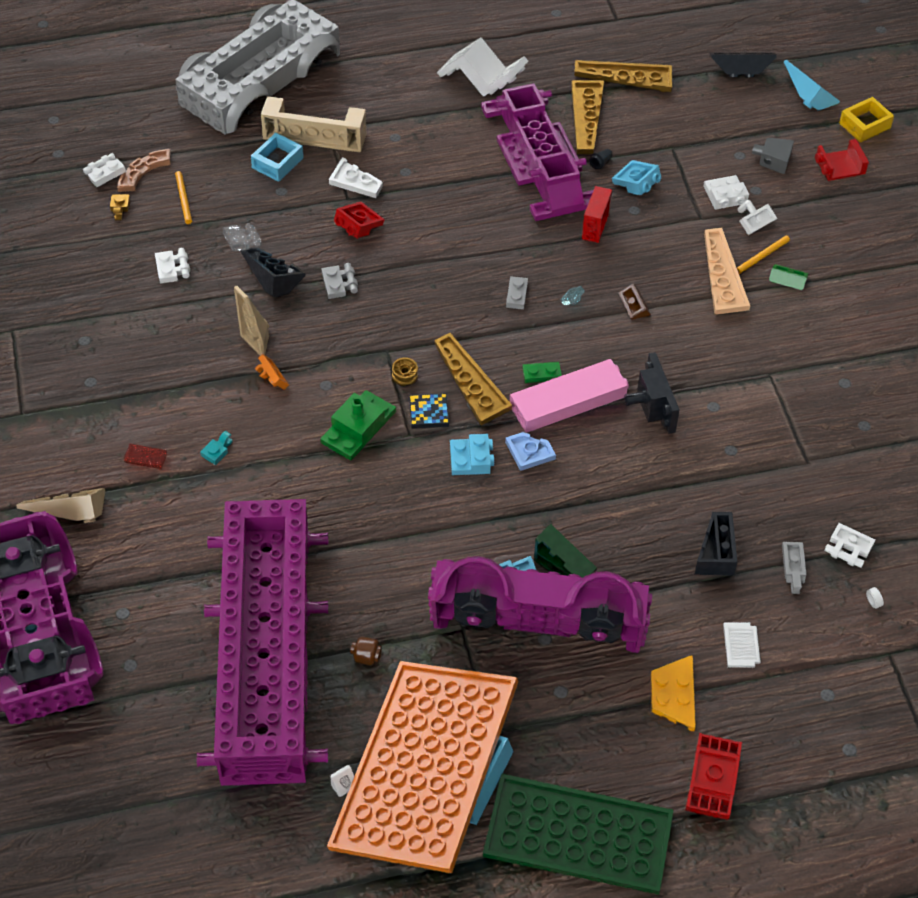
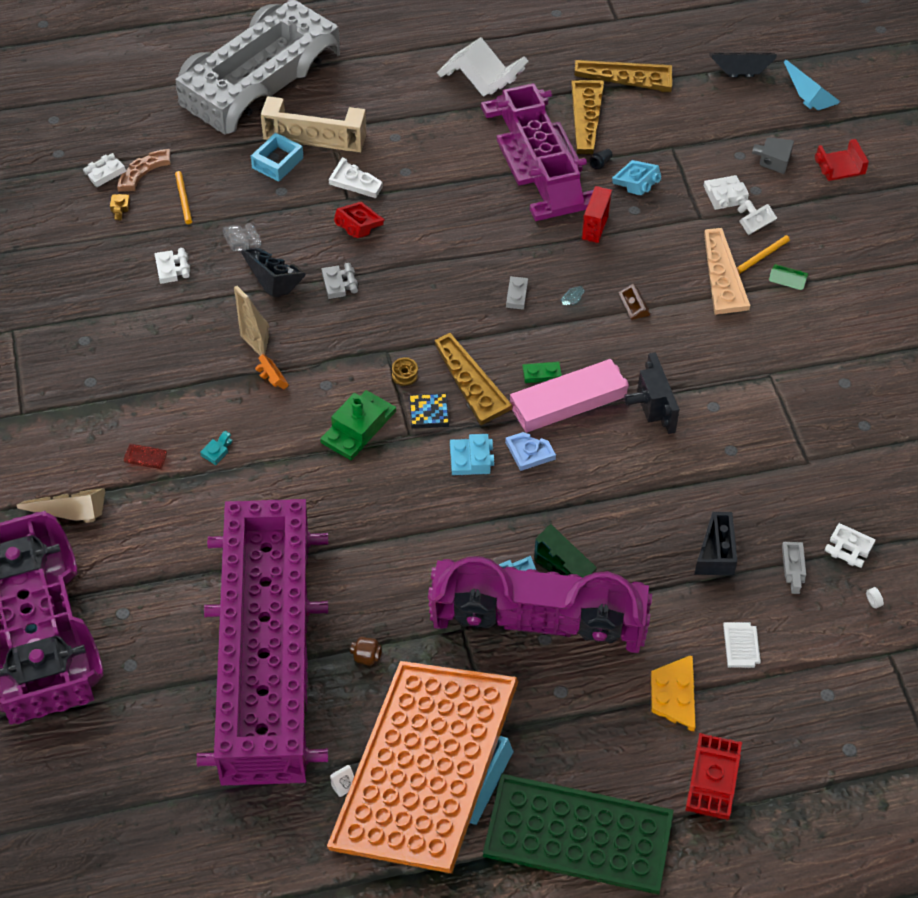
(861, 131): yellow window -> none

